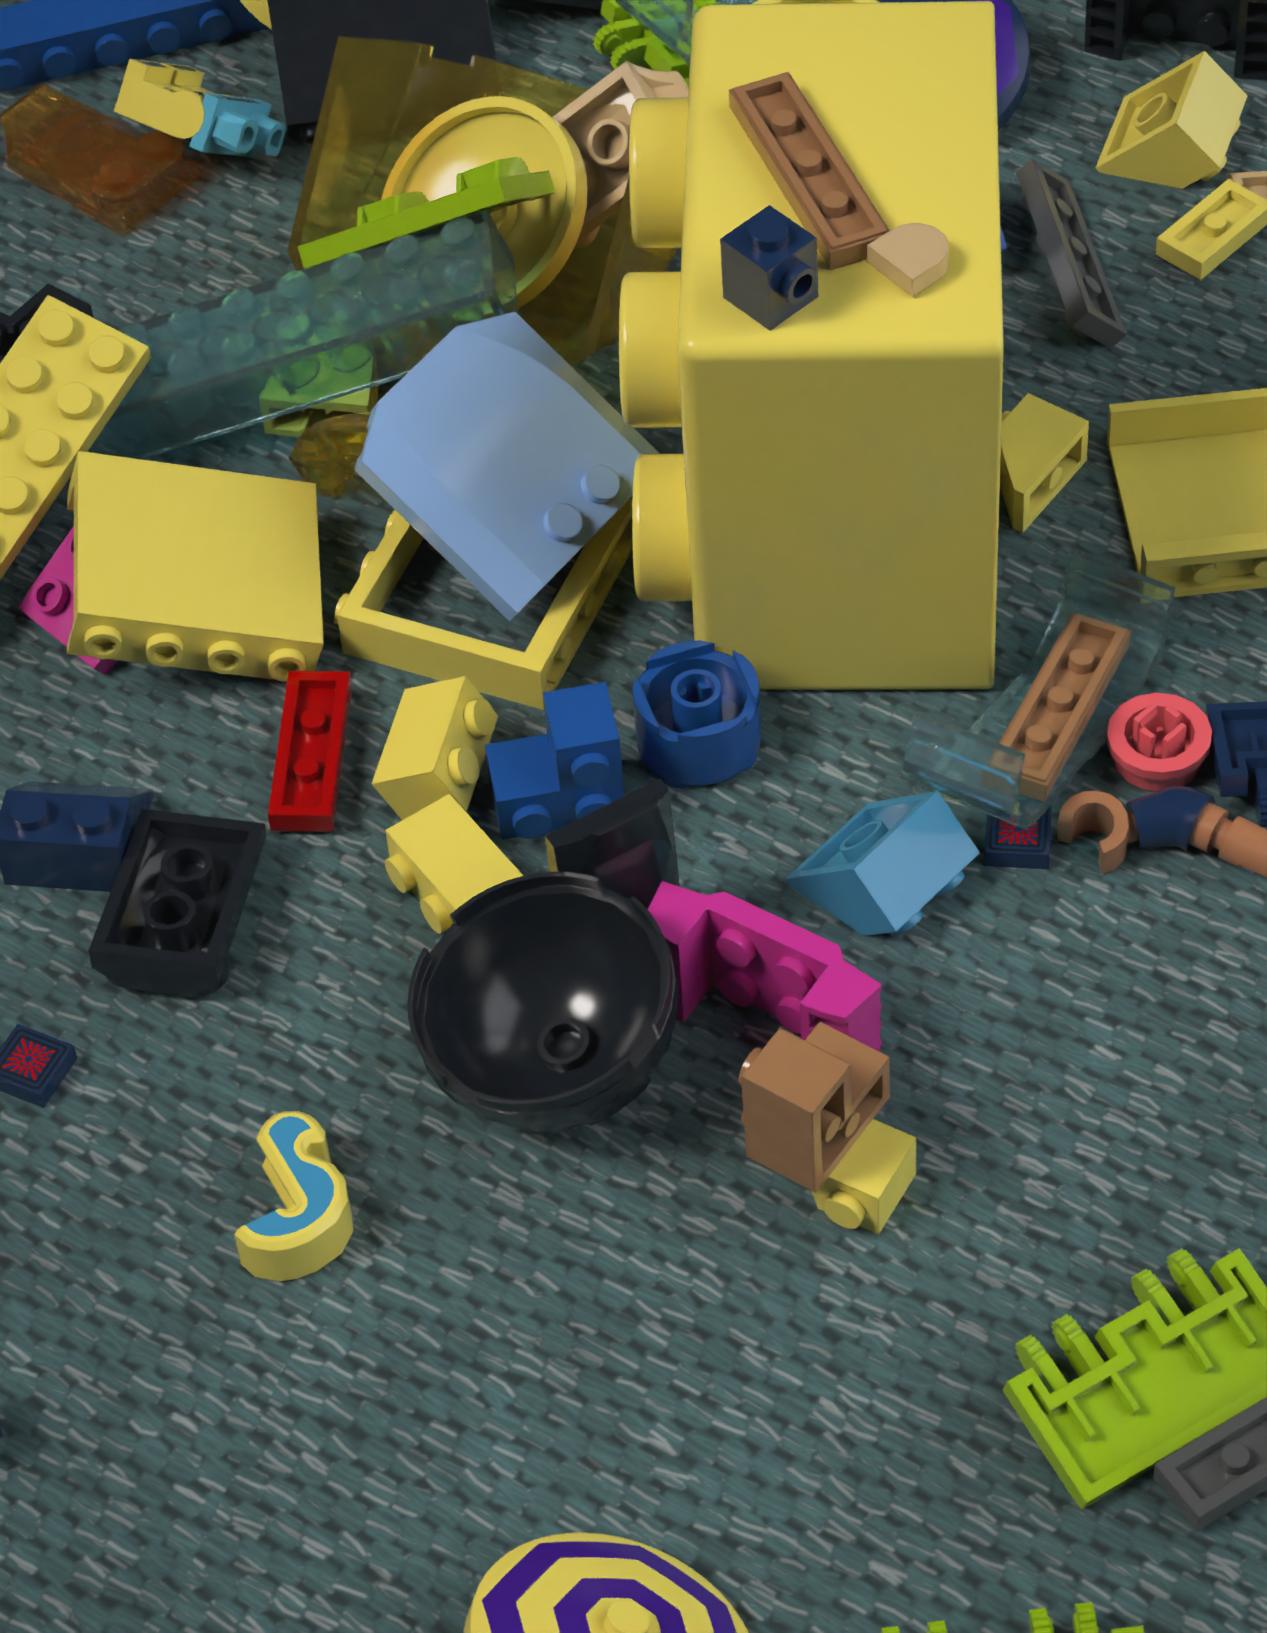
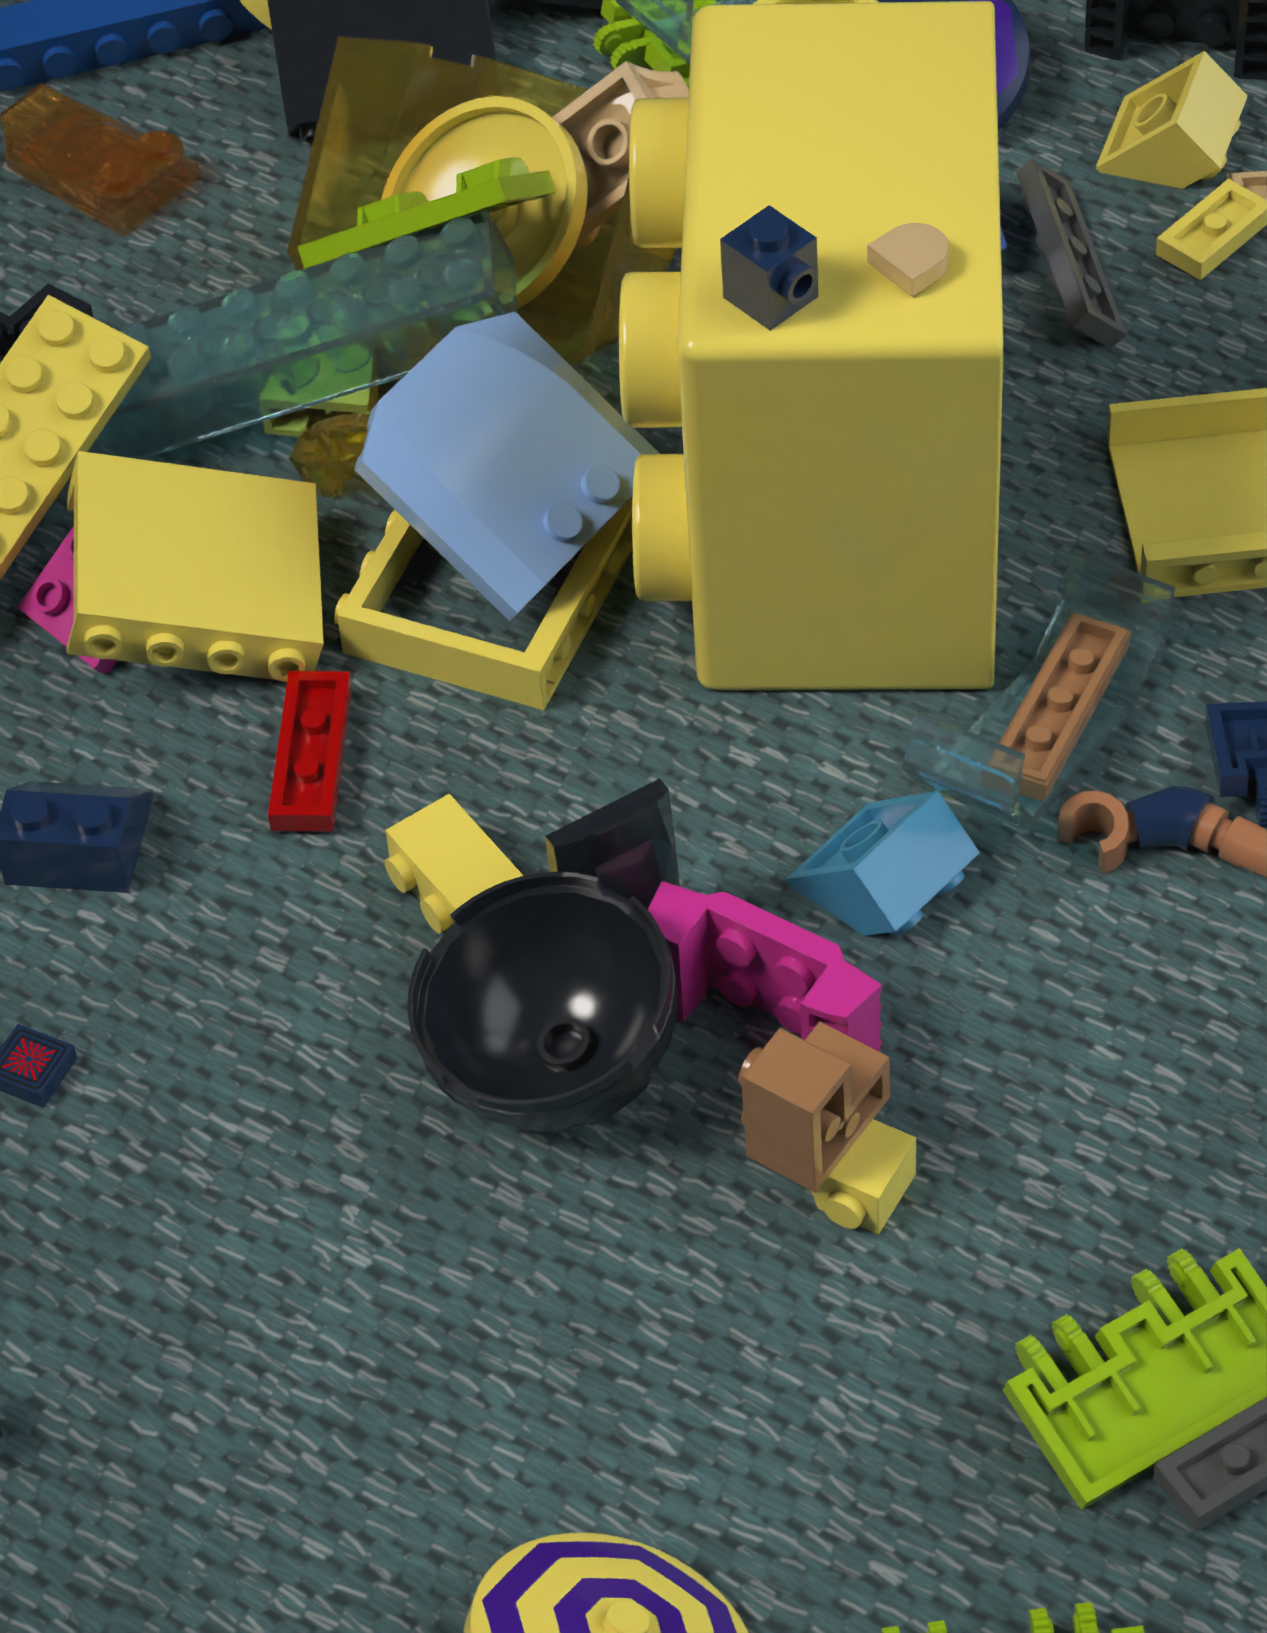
(173, 102): hips -> none
(177, 903): black slope -> none
(316, 1201): light yellow animal -> none
(435, 746): light yellow brick -> none
(561, 774): blue brick -> none
(697, 714): blue brick -> none
(808, 168): medium nougat tile -> none
(1016, 847): dark blue tile -> none
(1038, 456): light yellow slope -> none
(1158, 740): coral piece -> none

